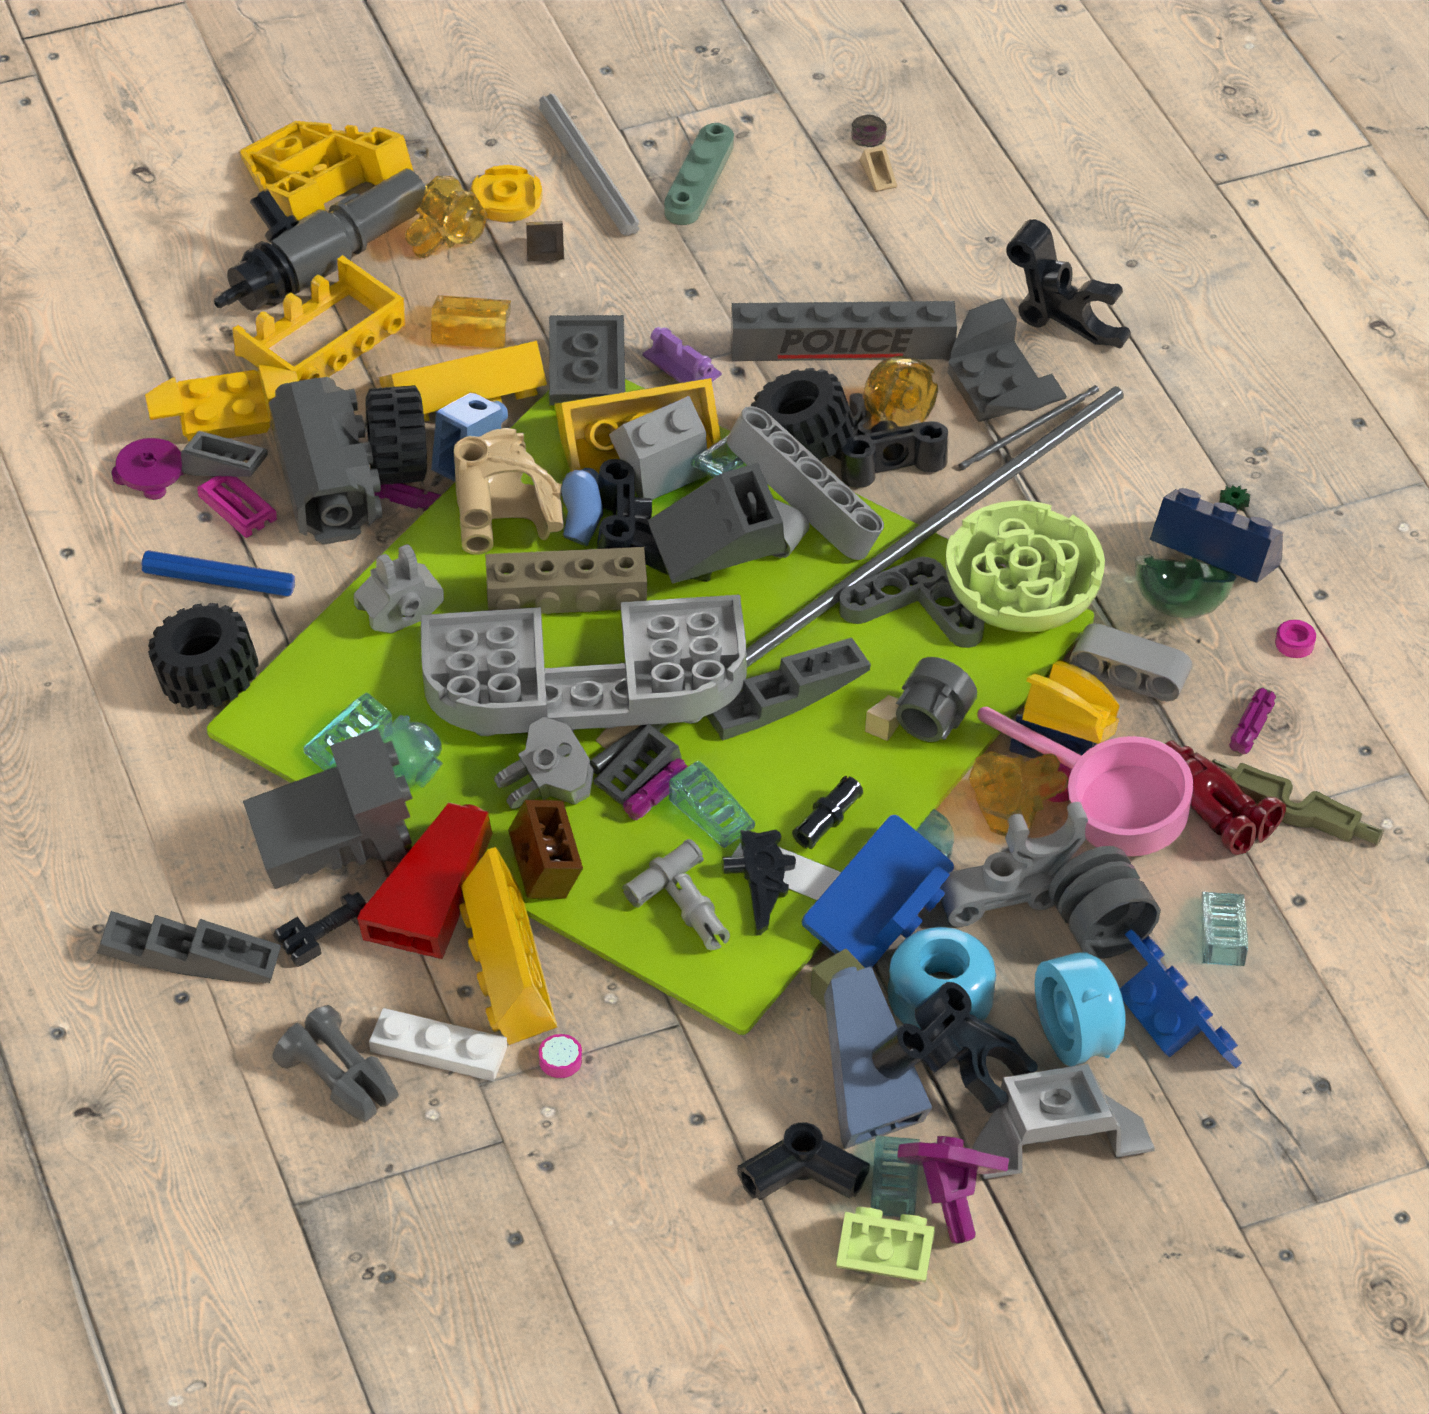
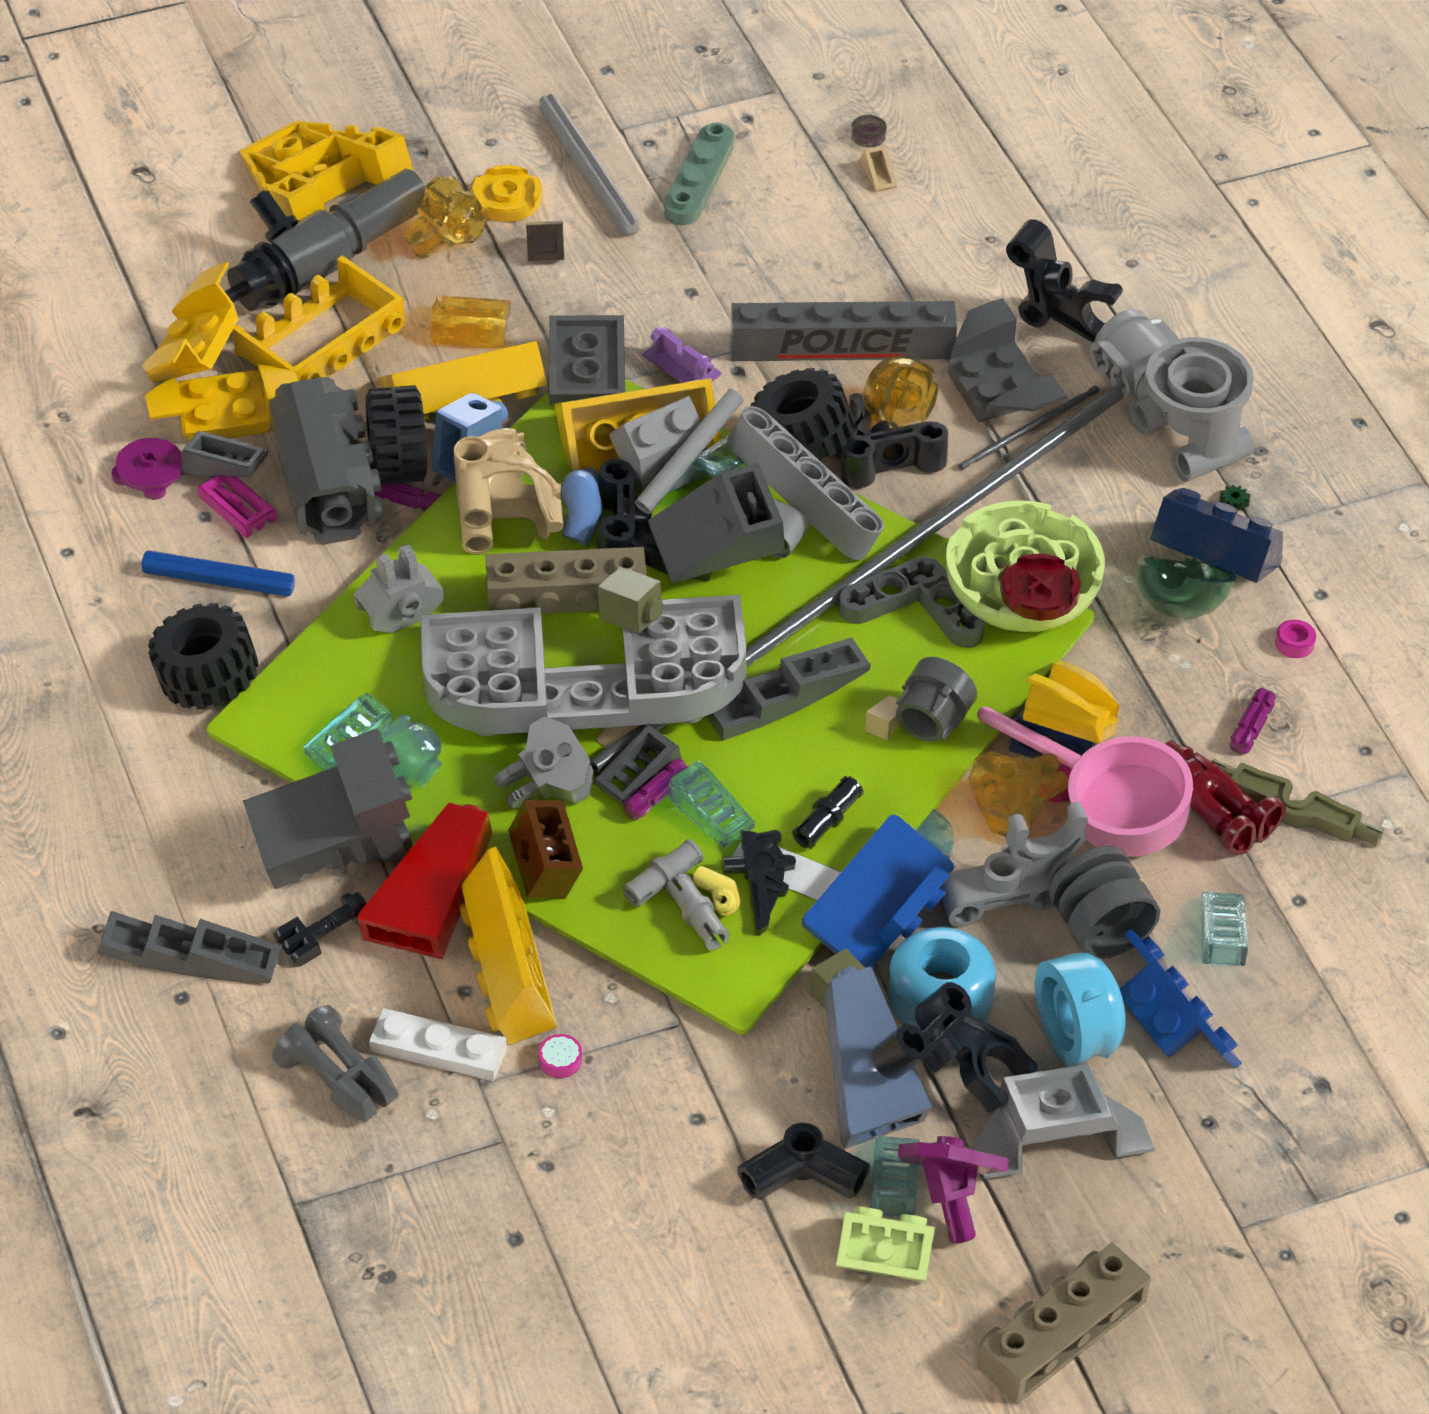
(199, 333): none -> yellow piece
(629, 600): none -> olive brick
(689, 451): none -> light grey piece
(722, 889): none -> light yellow arm
(1040, 587): none -> dark red tile
(1063, 1322): none -> dark tan brick
(1132, 662): light grey beam -> none
(1181, 383): none -> light grey piece

